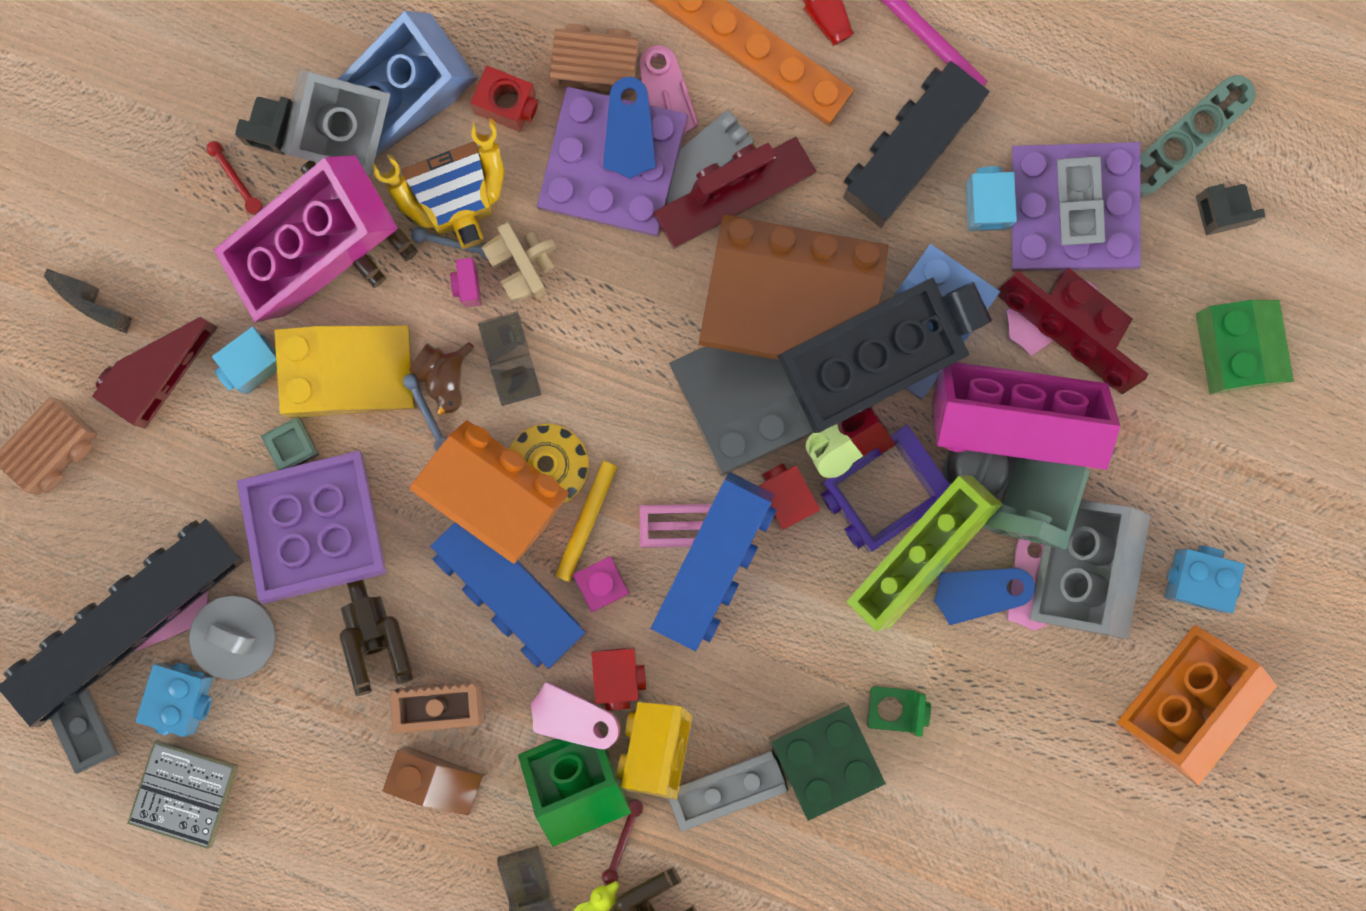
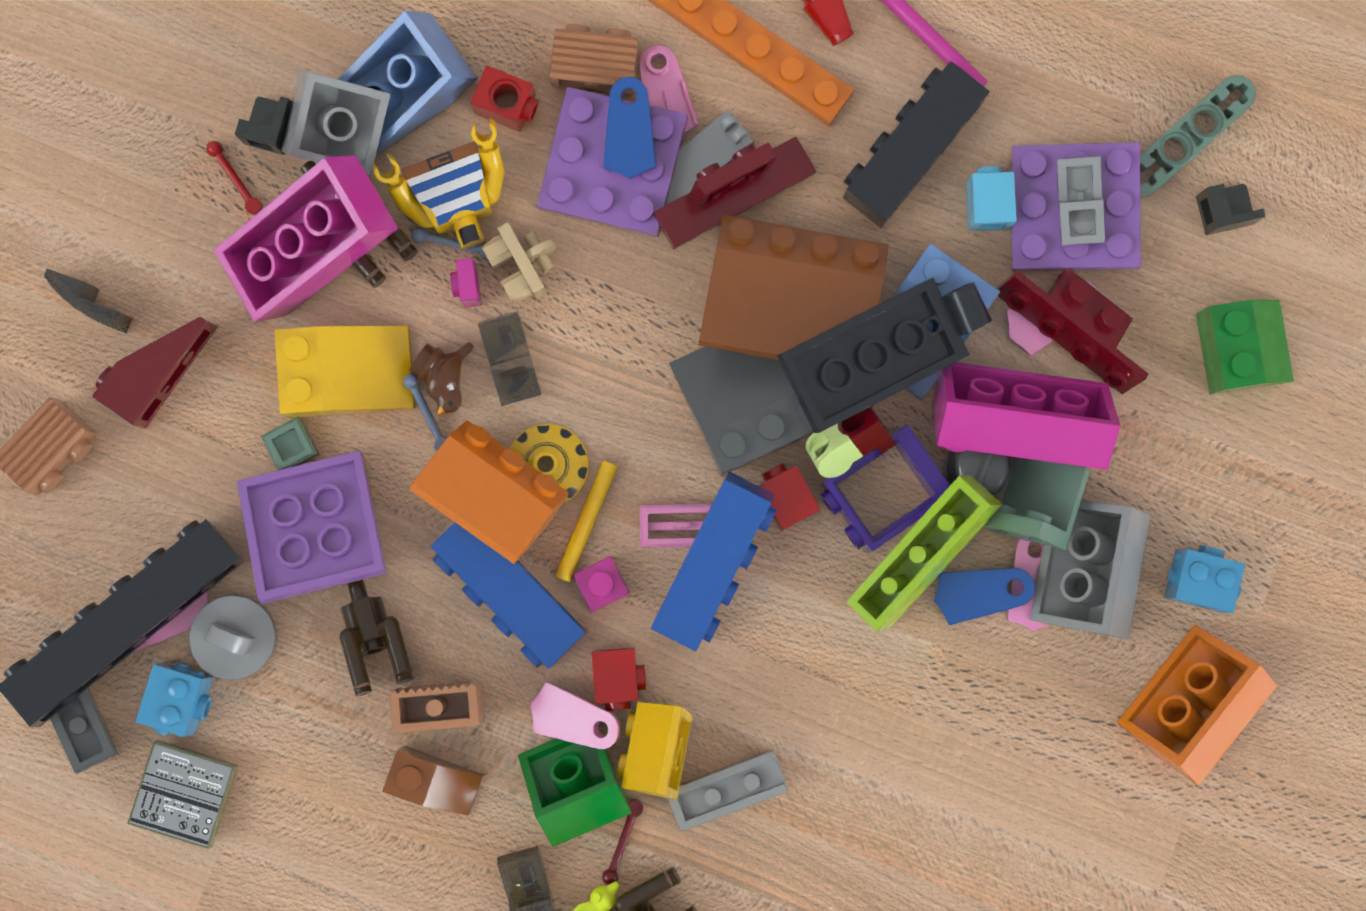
(246, 361): medium azure brick -> none
(827, 760): dark green brick -> none
(914, 715): green bracket -> none

